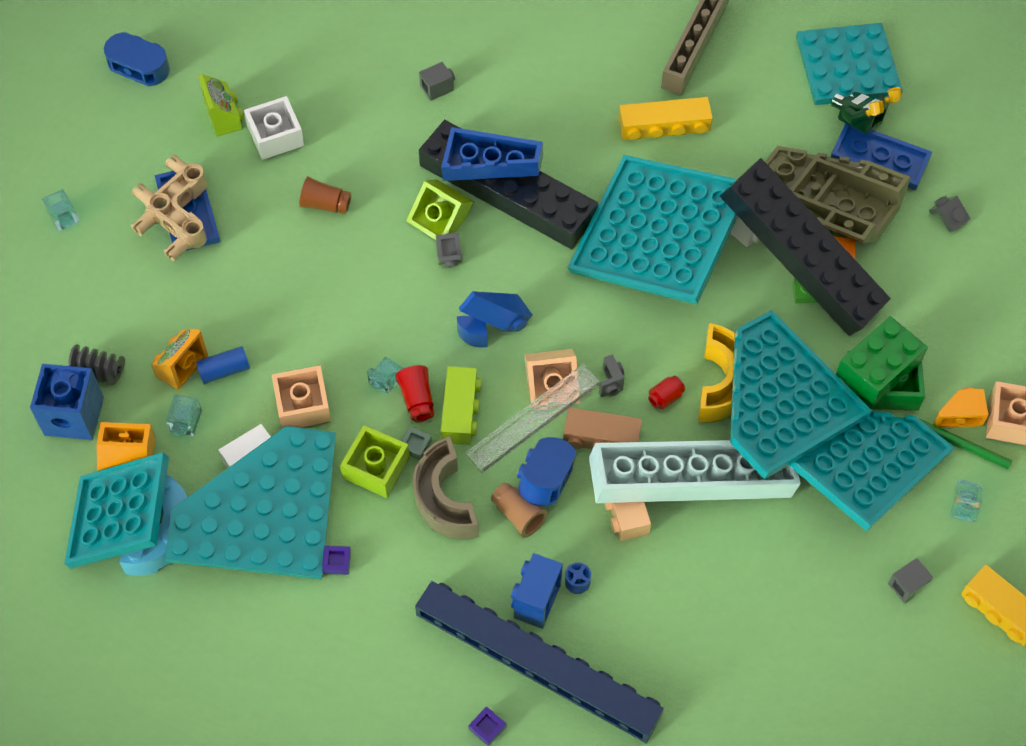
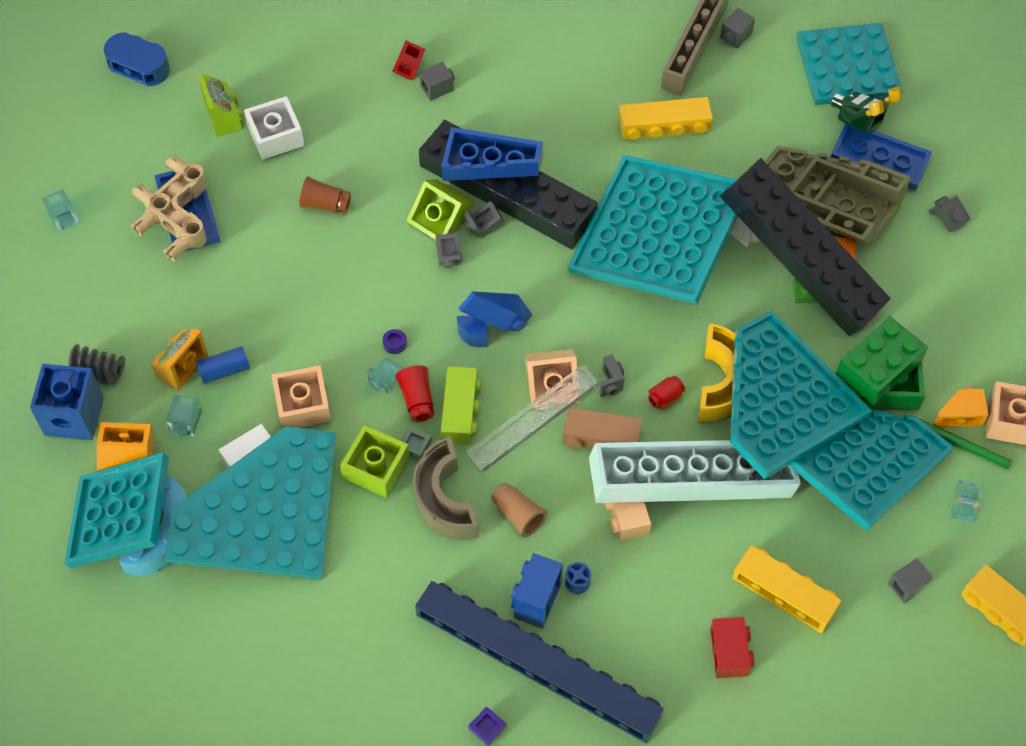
(336, 560): dark purple plate -> none
(394, 341): none -> dark purple tile
(408, 60): none -> red brick
(484, 219): none -> dark grey bracket
(546, 471): blue brick -> none
(730, 647): none -> red brick
(737, 28): none -> dark grey brick
(786, 588): none -> yellow brick

